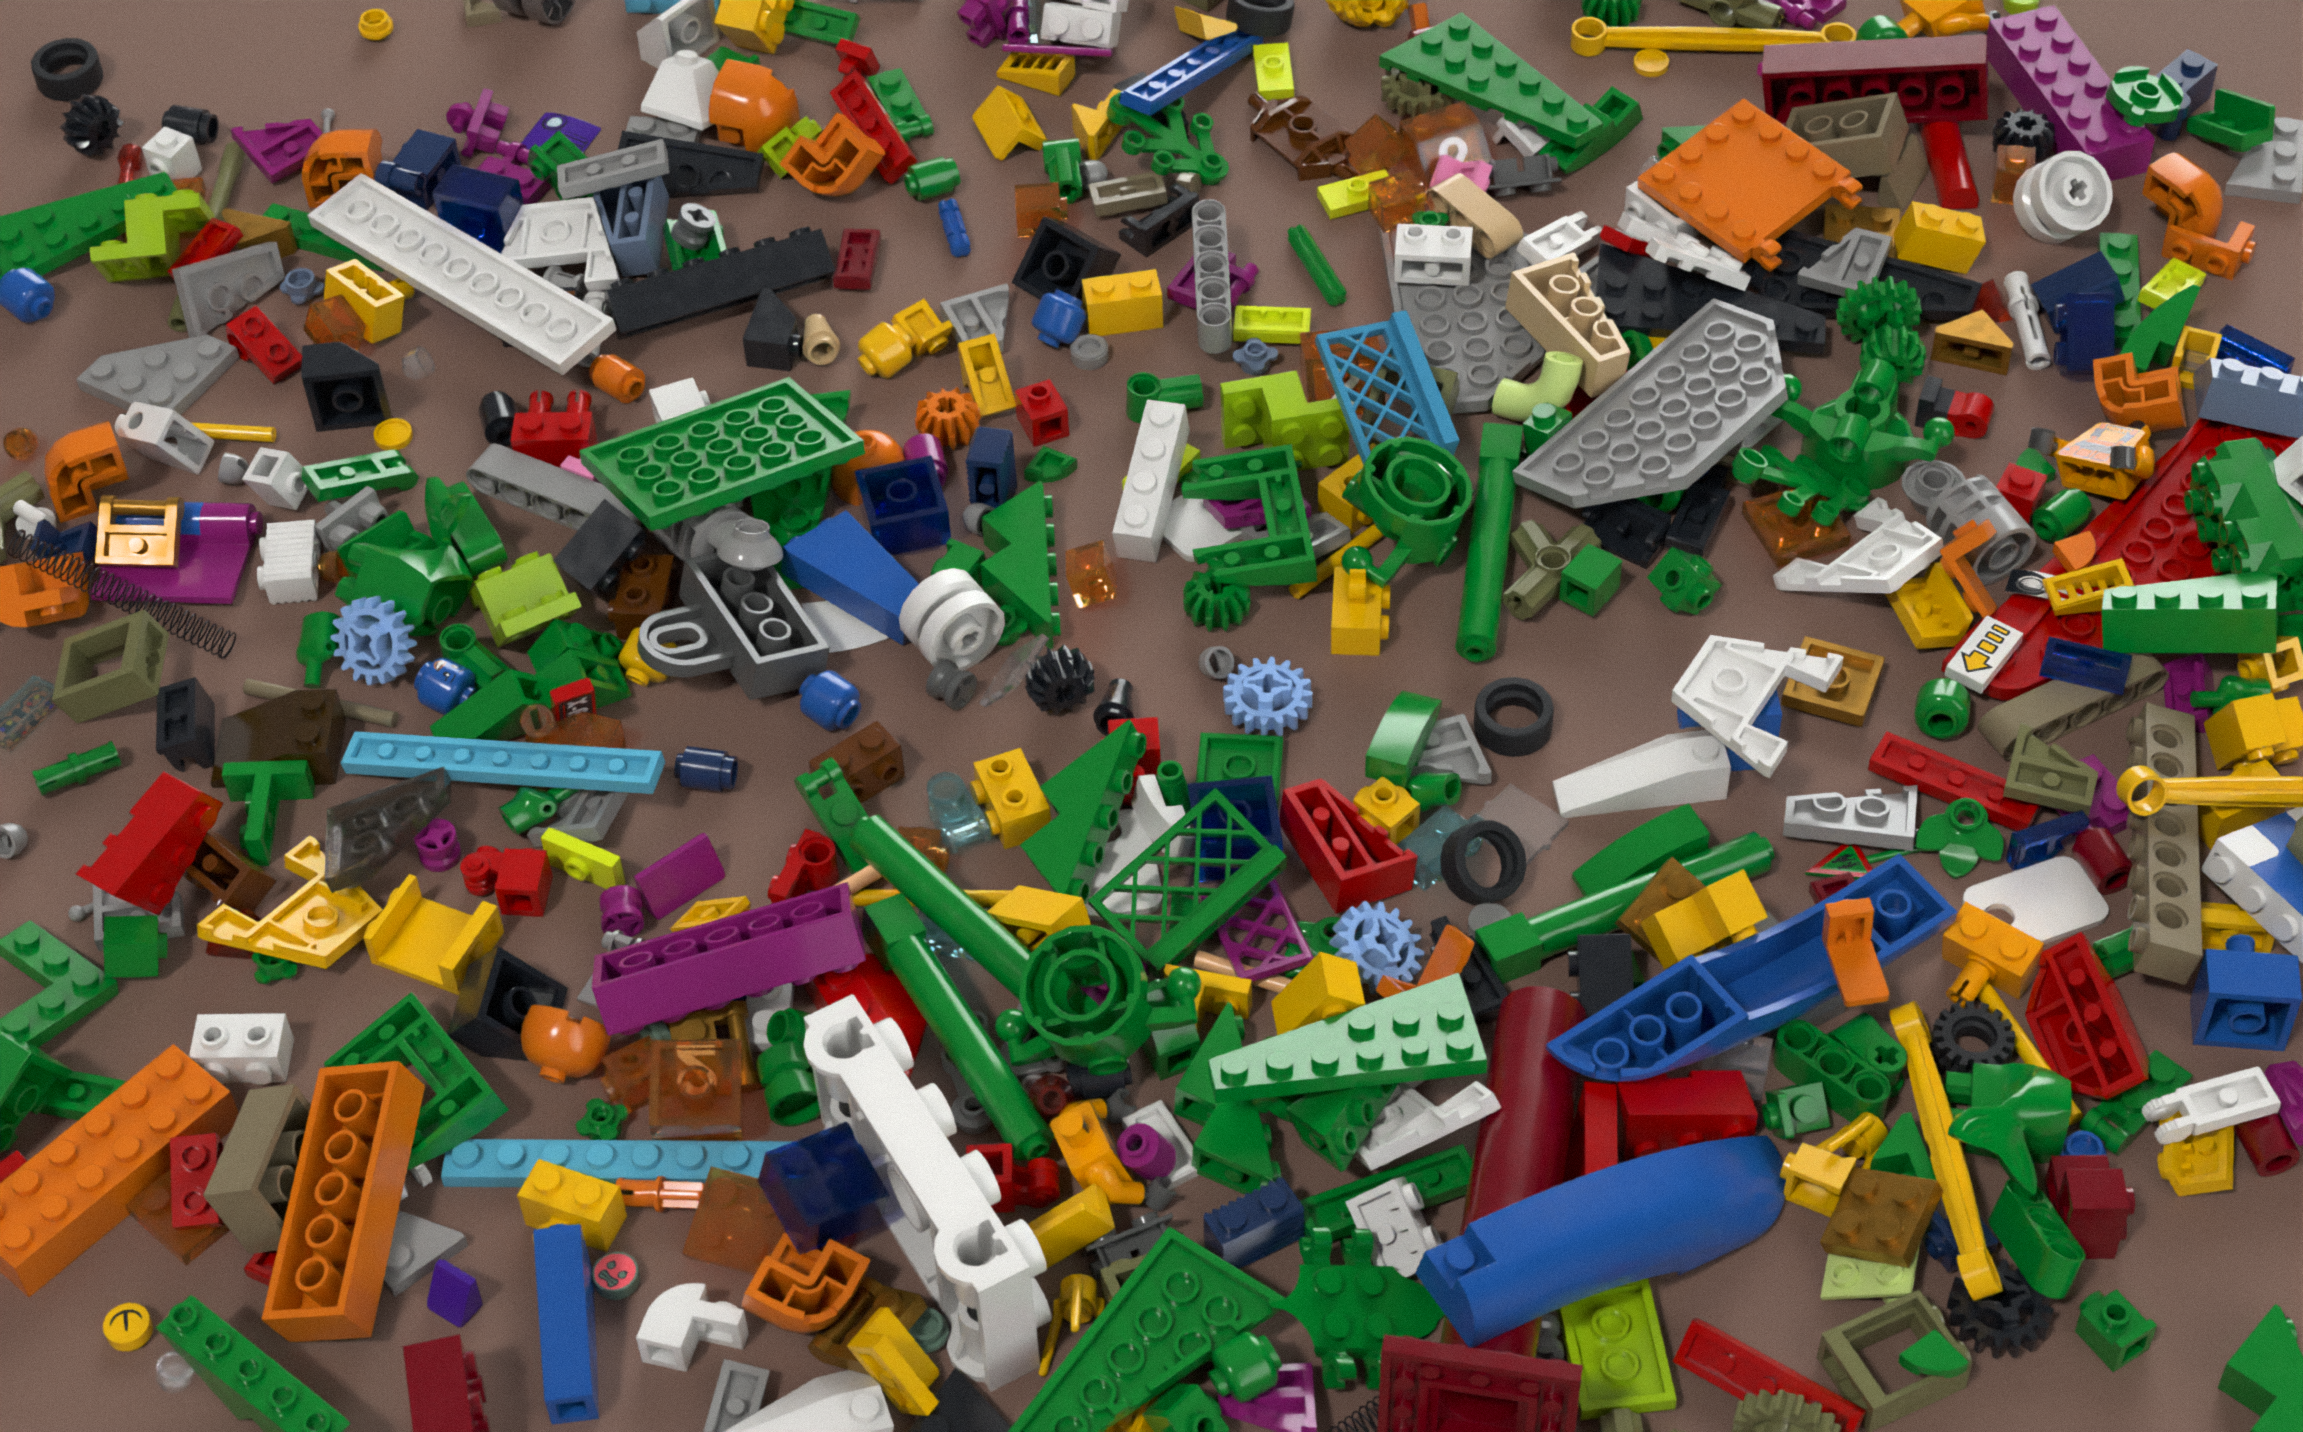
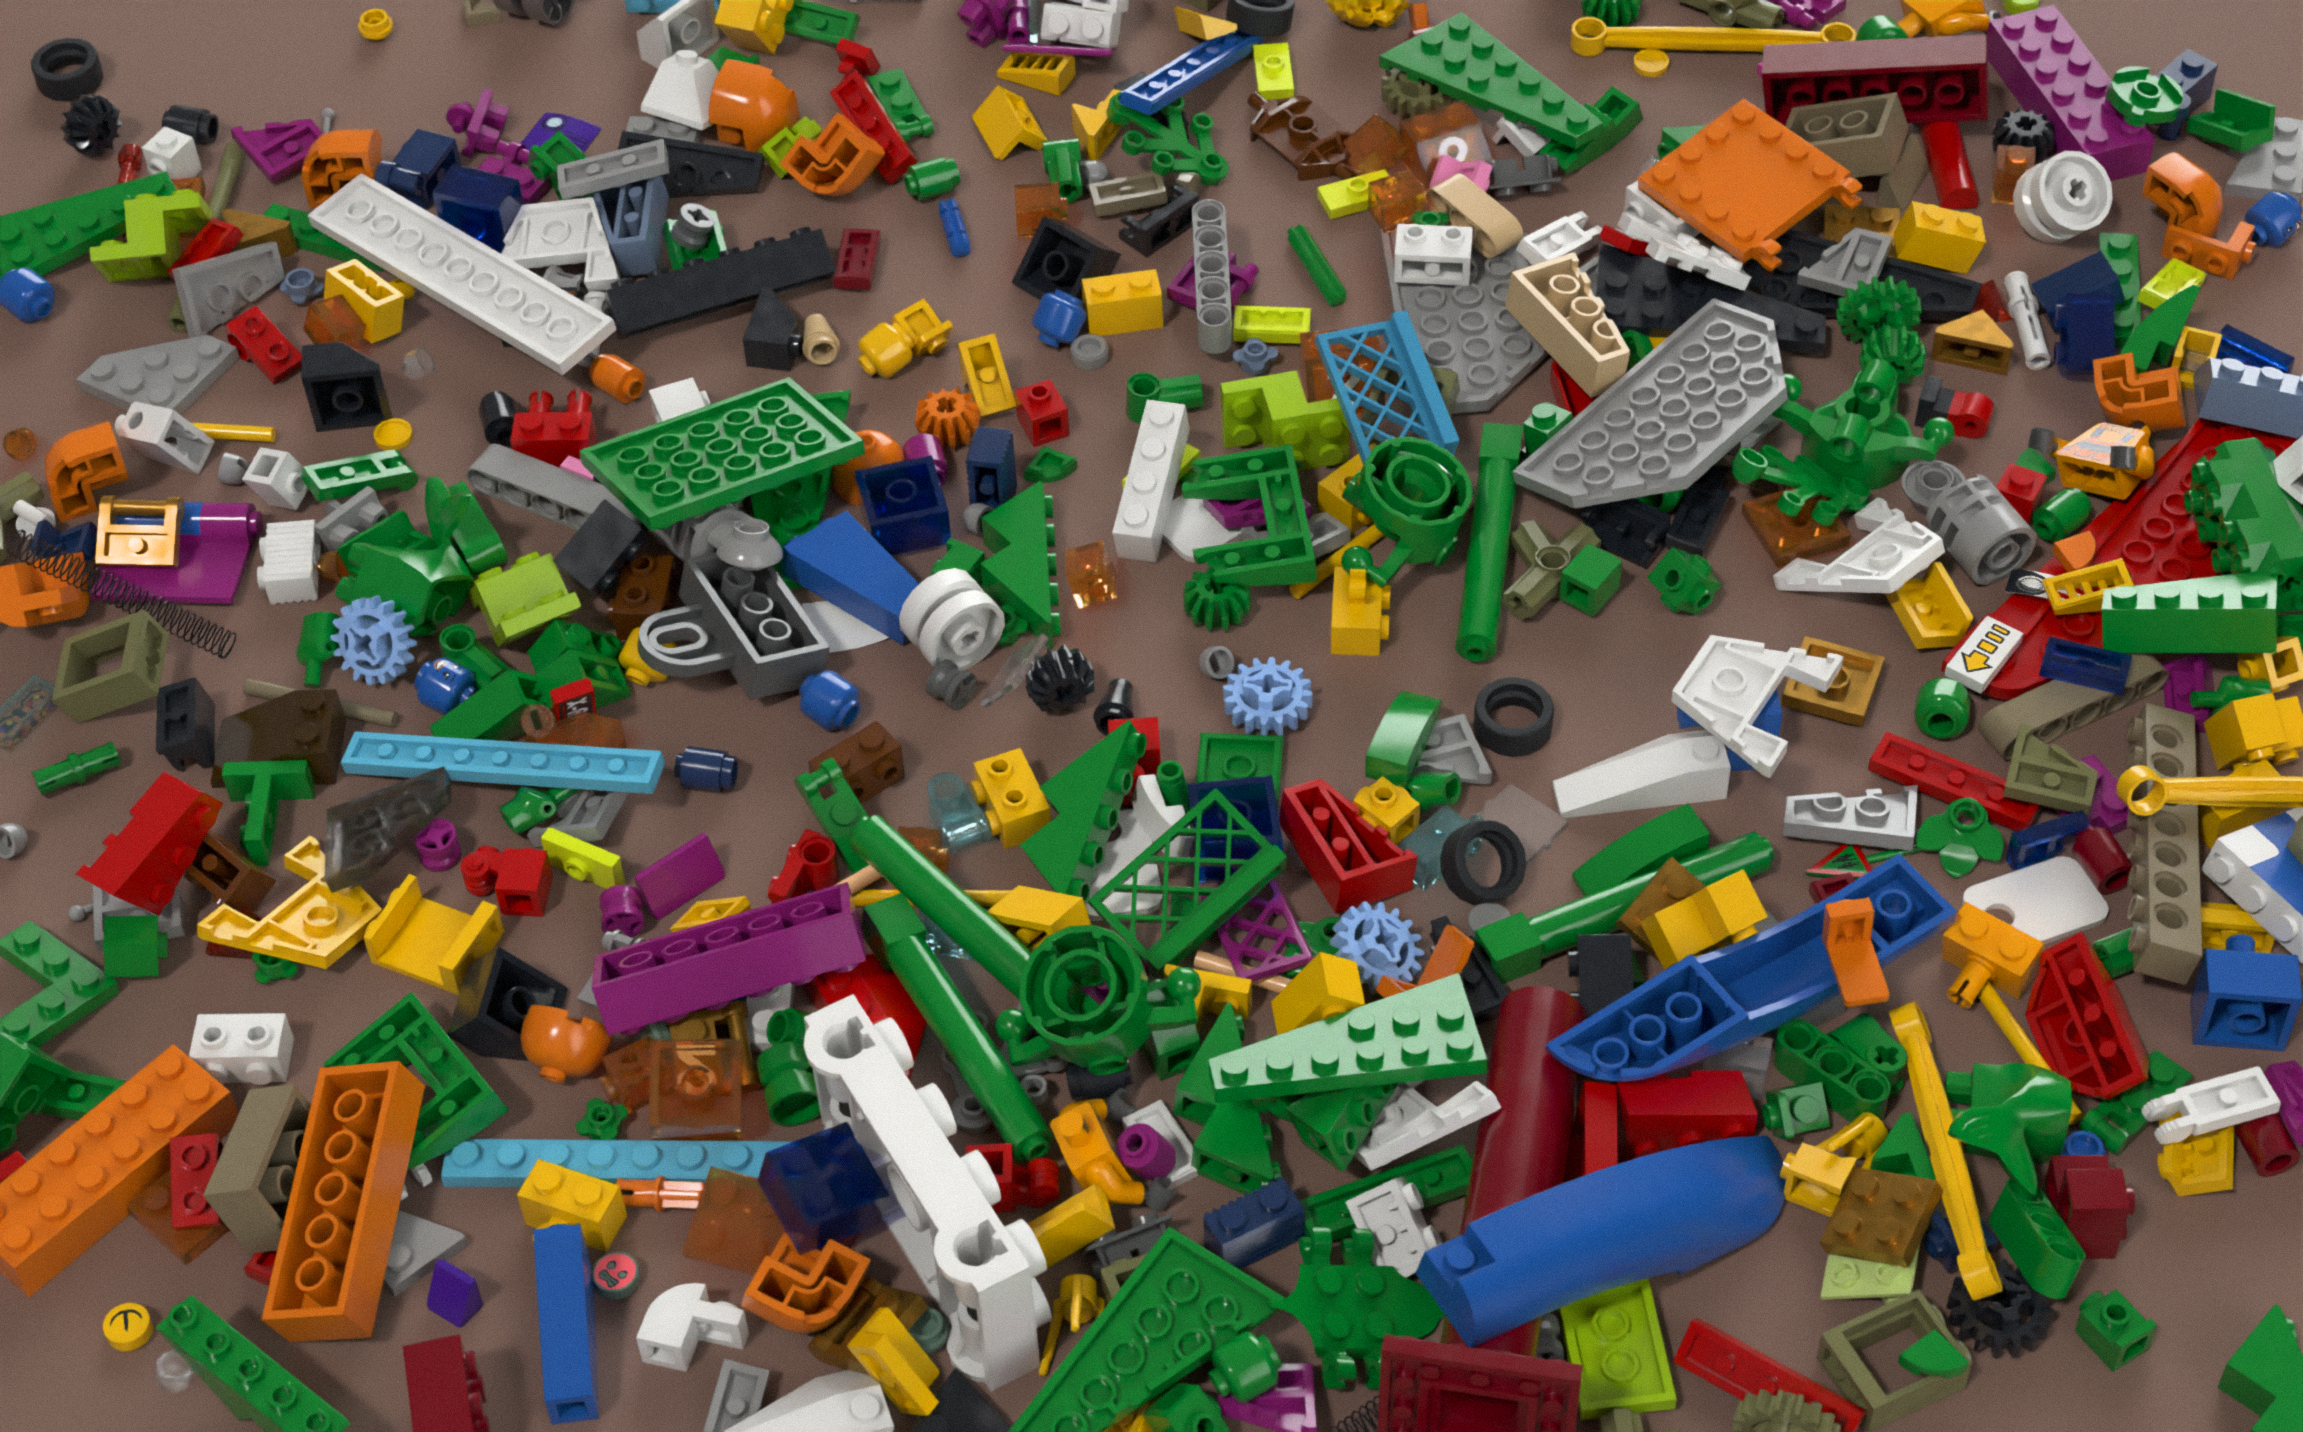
(978, 314): light grey wing -> none
(1046, 1084): clear red cone -> none
(1555, 385): yellowish green cylinder -> none
(1957, 566): orange bracket -> none
(1972, 1023): black tyre -> none
(2275, 218): none -> blue head

